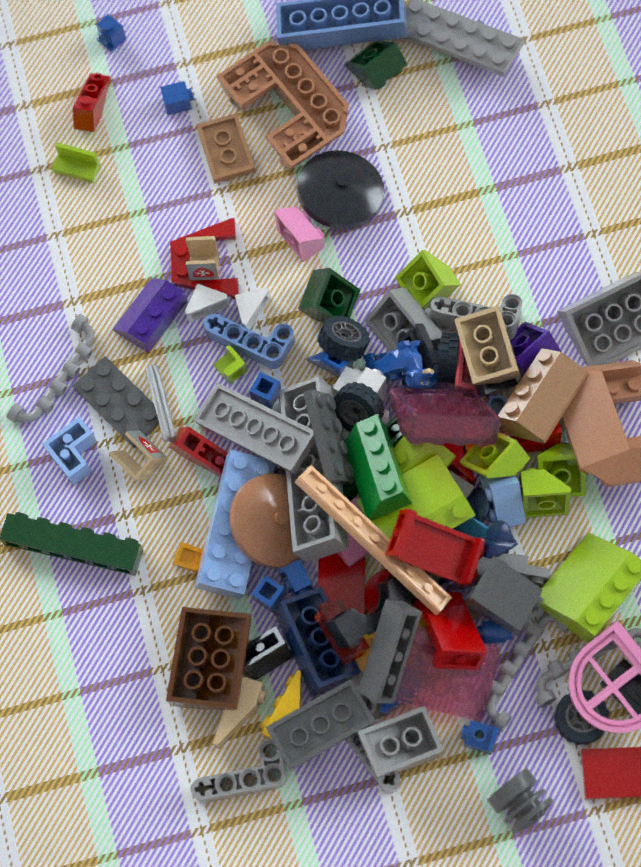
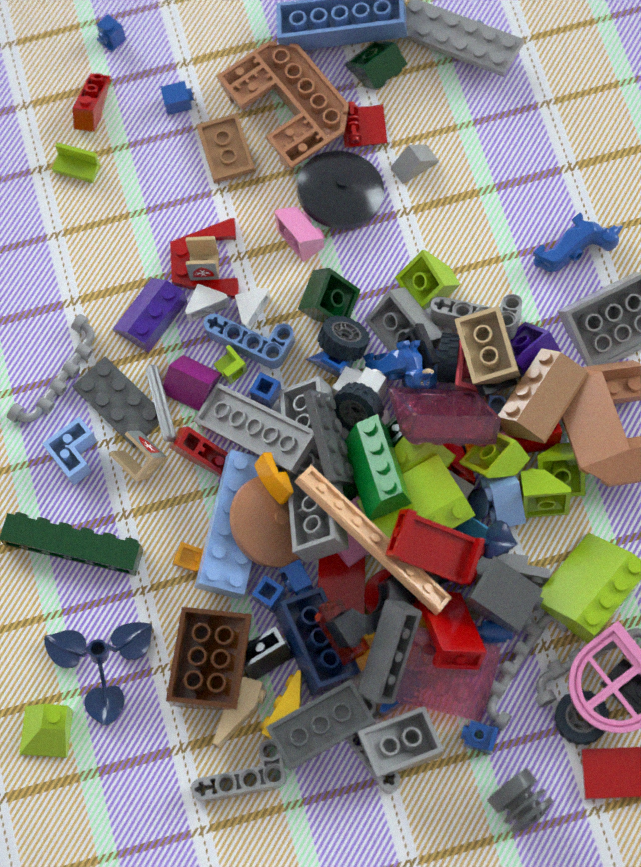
(46, 730): none -> lime slope
(69, 645): none -> dark blue plant
(190, 382): none -> magenta slope
(275, 482): none -> light orange slope
(365, 126): none -> red hinge
(413, 162): none -> light grey slope
(573, 243): none -> blue animal

